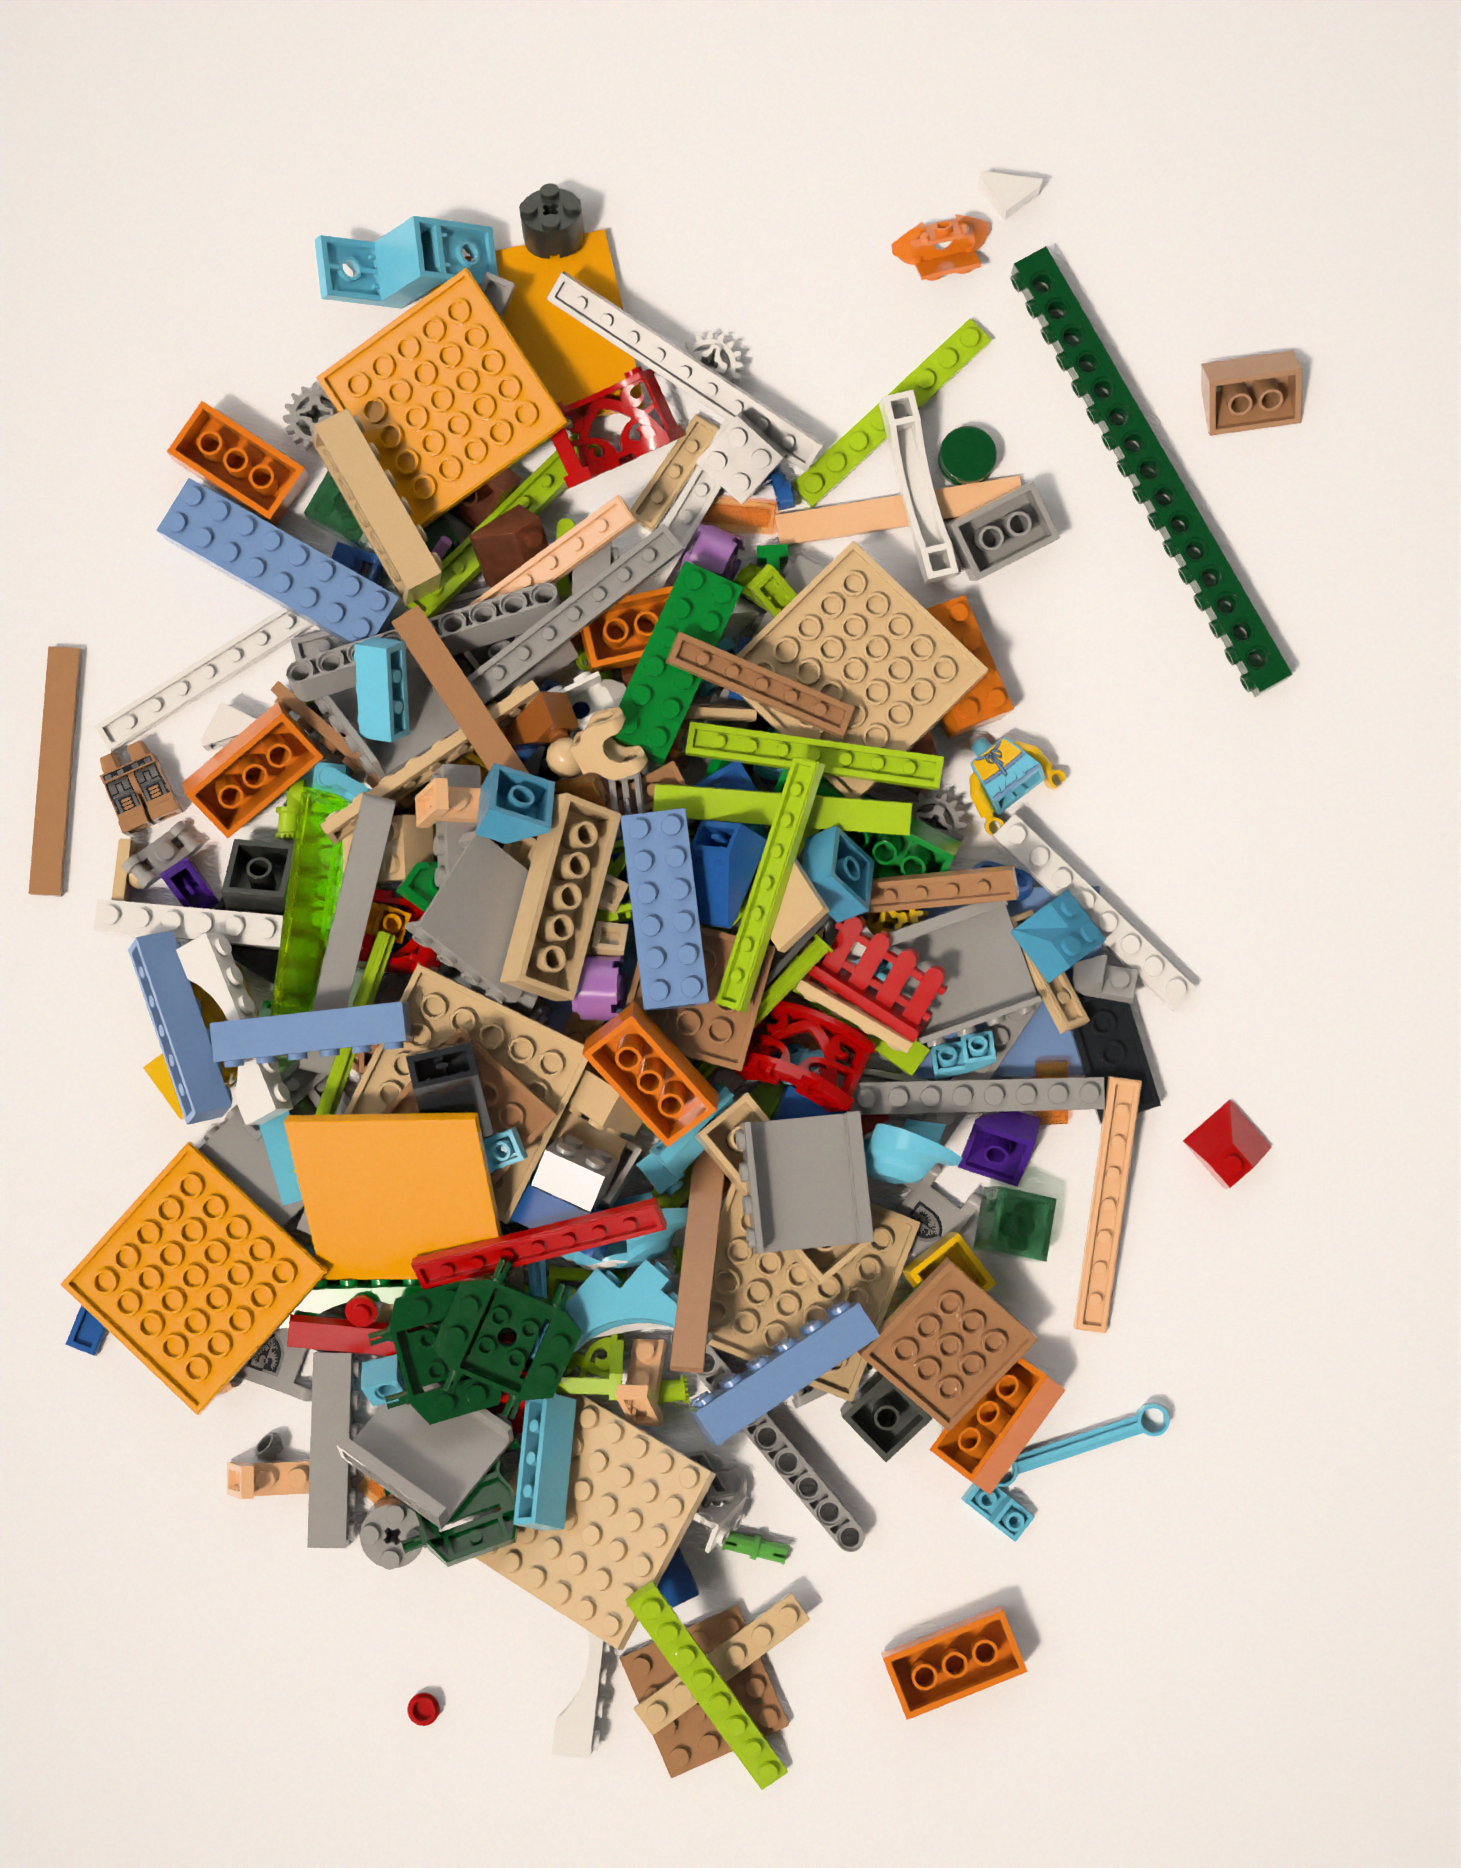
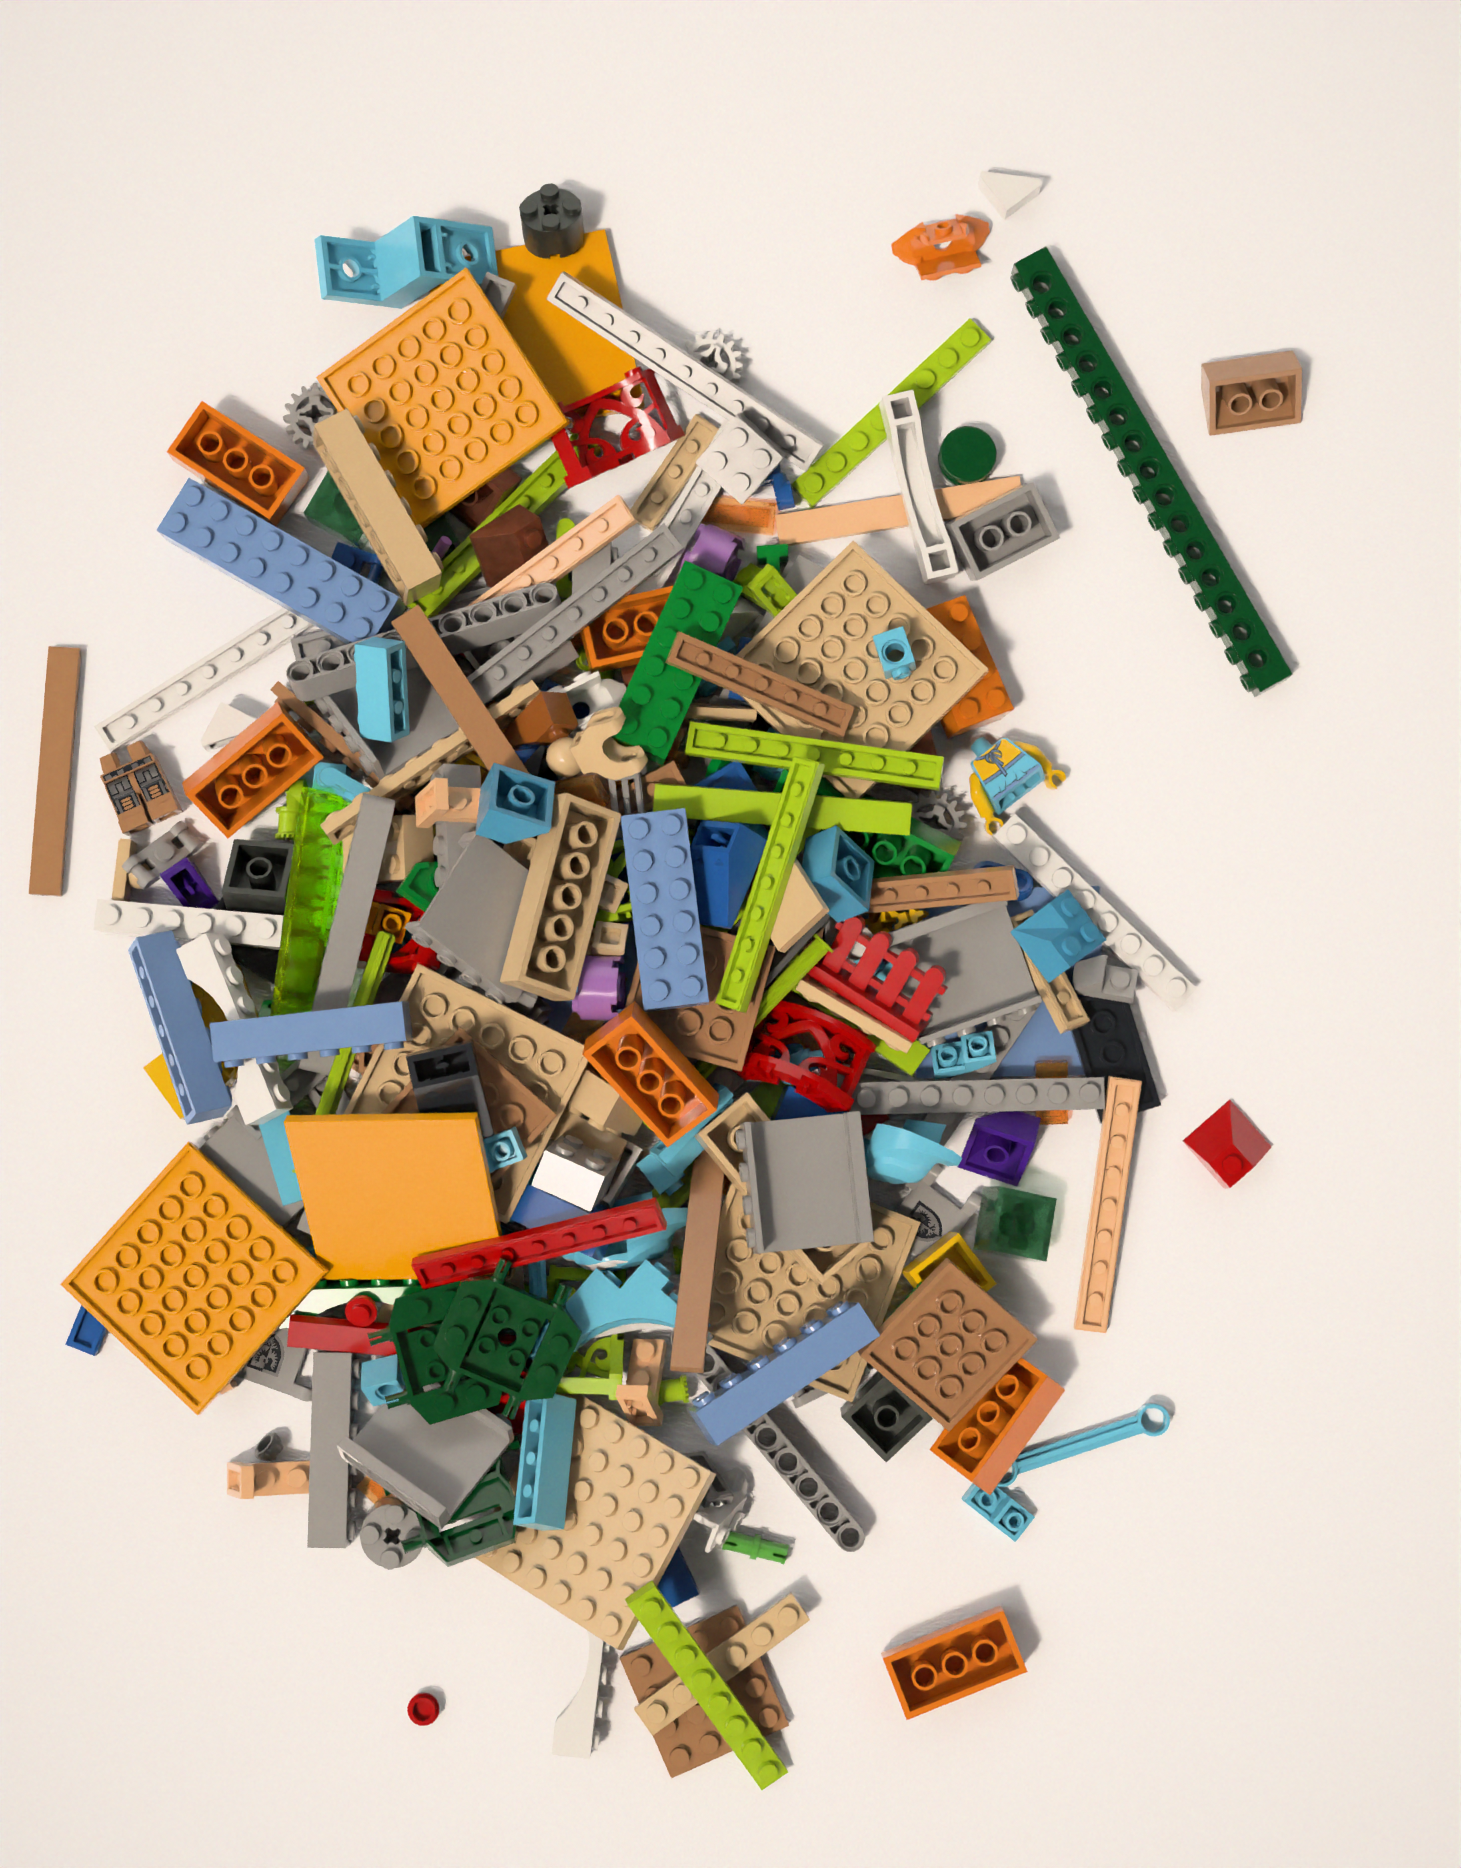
(894, 640): none -> medium azure brick

